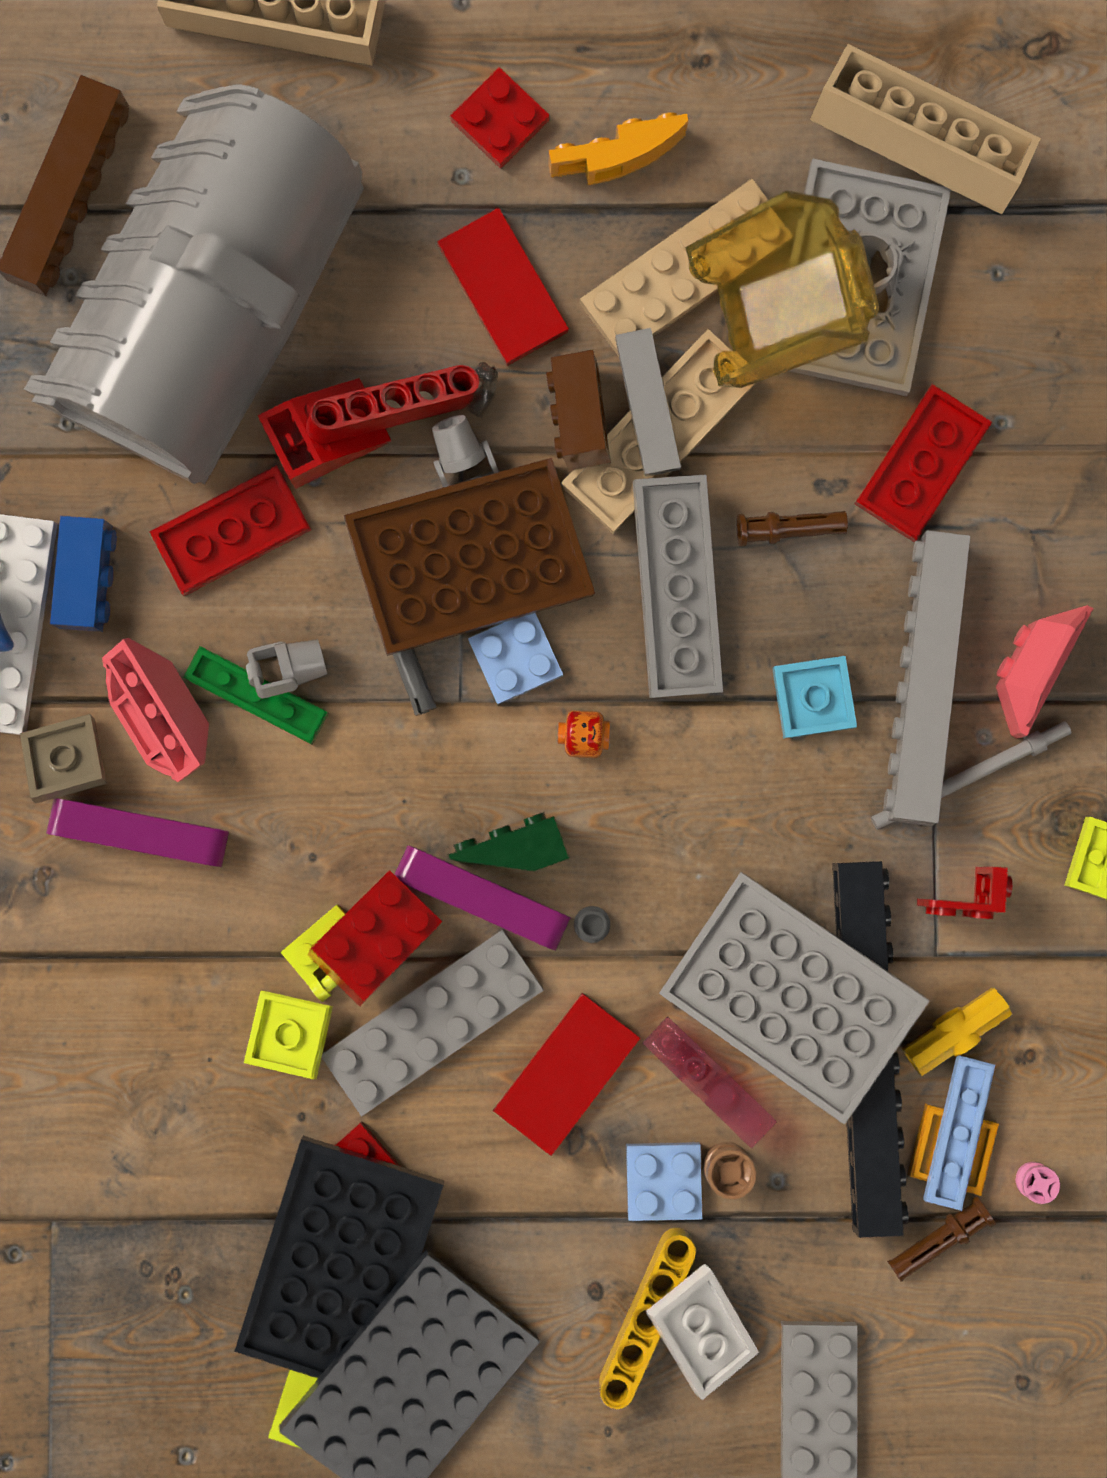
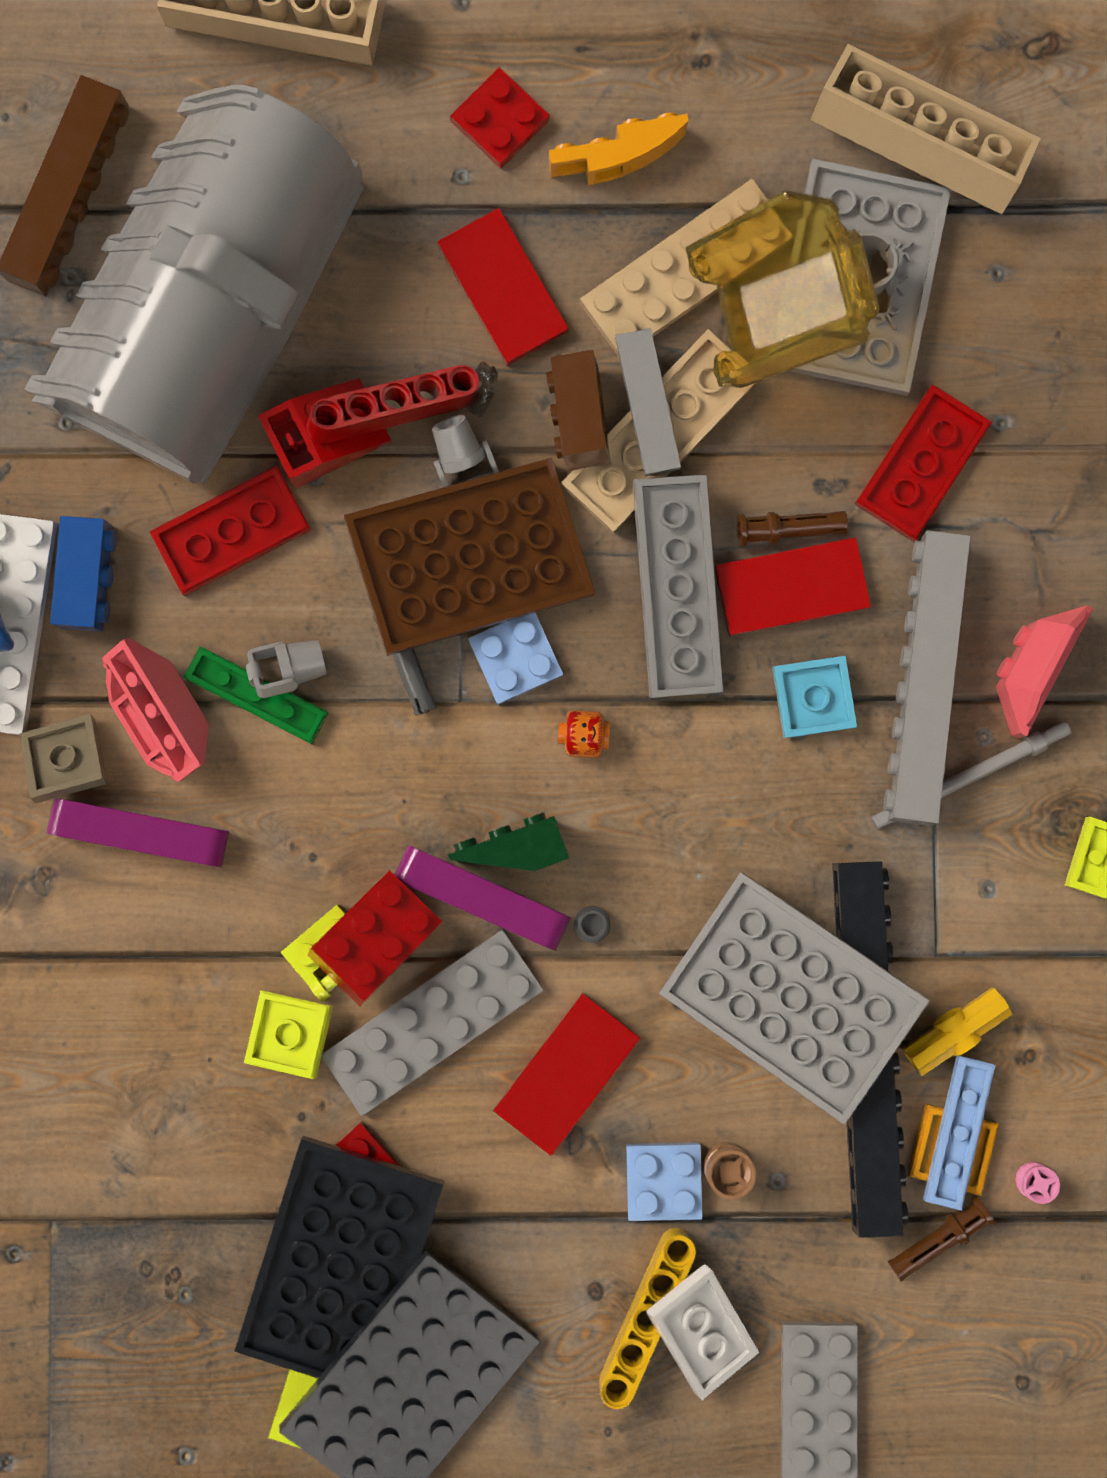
(709, 1082): clear pink slope -> none
(792, 586): none -> red tile
(990, 896): red bracket -> none

